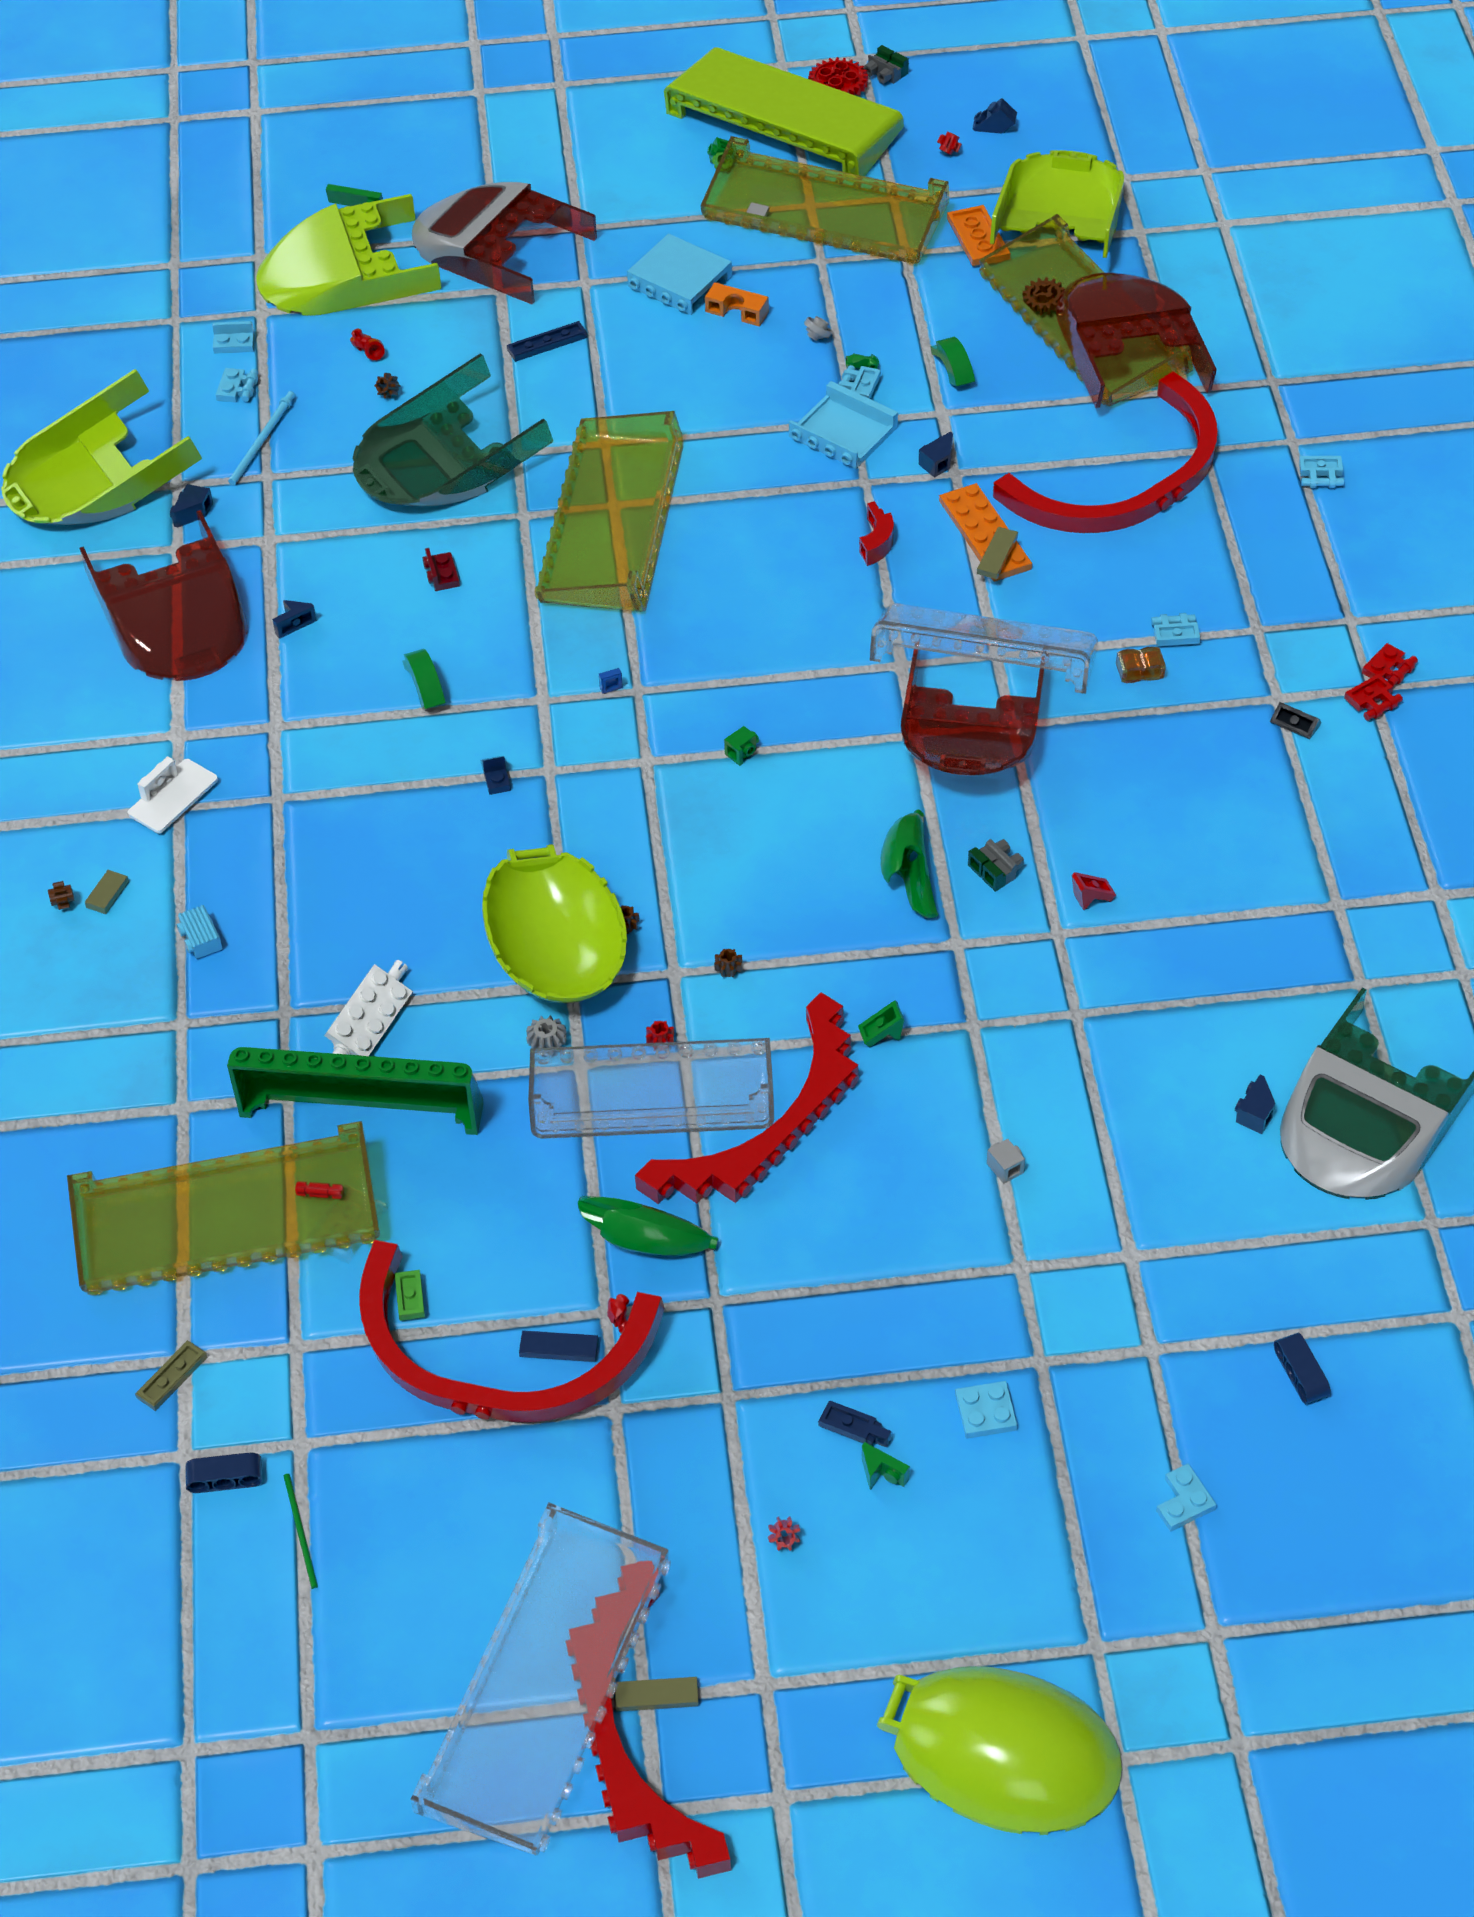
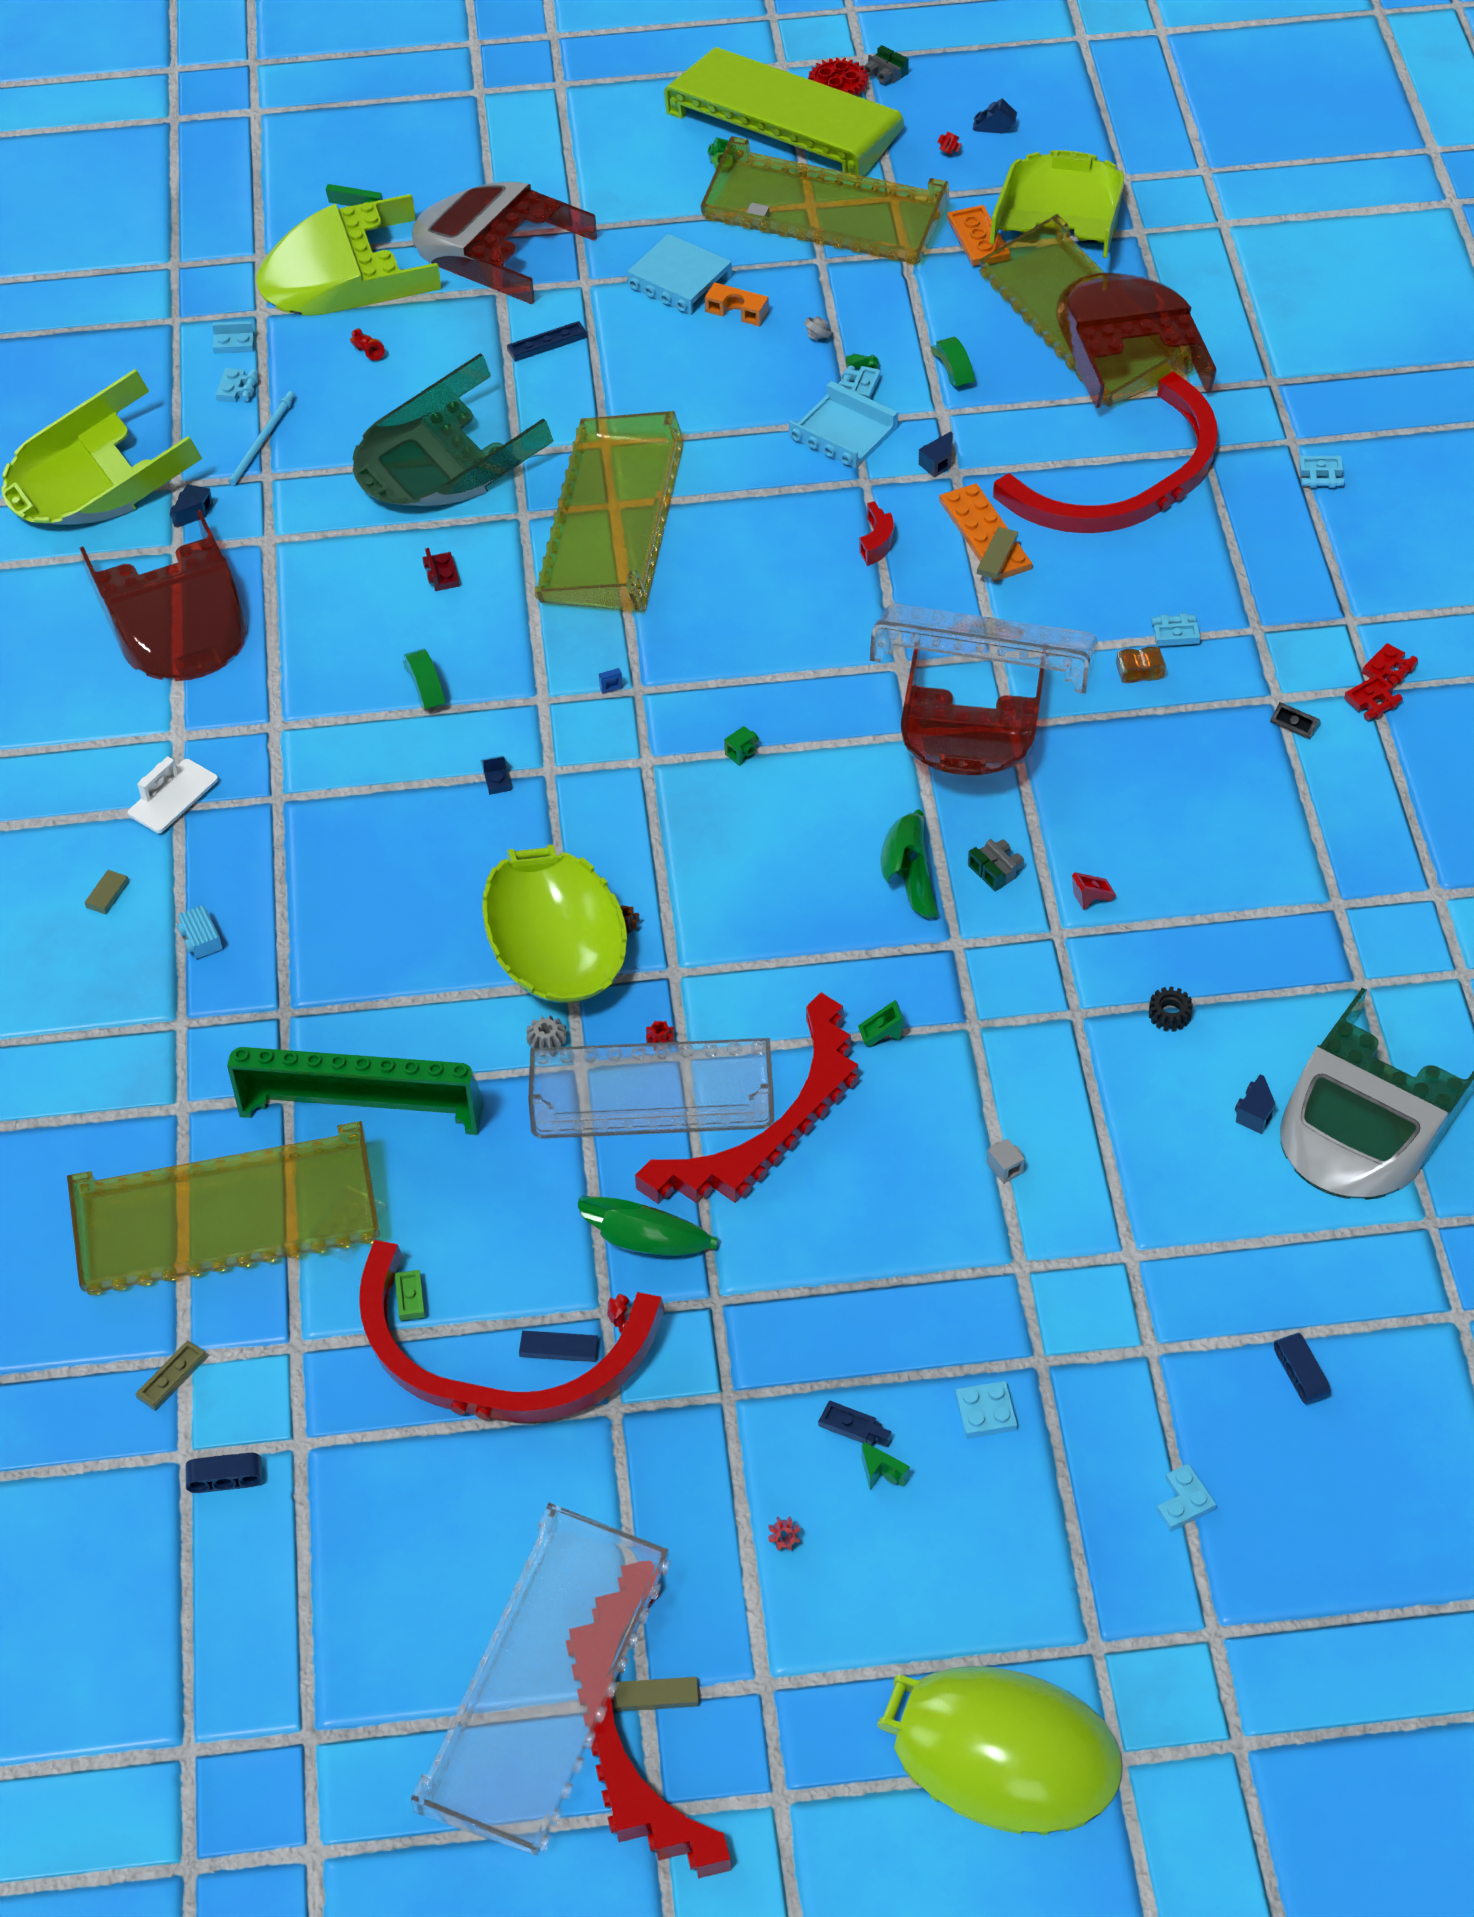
(61, 895): reddish brown gear -> none
(295, 617): dark blue slope -> none
(300, 1531): green axle -> none
(321, 1190): red axle -> none
(369, 1011): white plate -> none
(387, 385): gear -> none
(728, 963): reddish brown gear -> none
(1043, 295): reddish brown gear -> none
(1171, 998): none -> black tyre

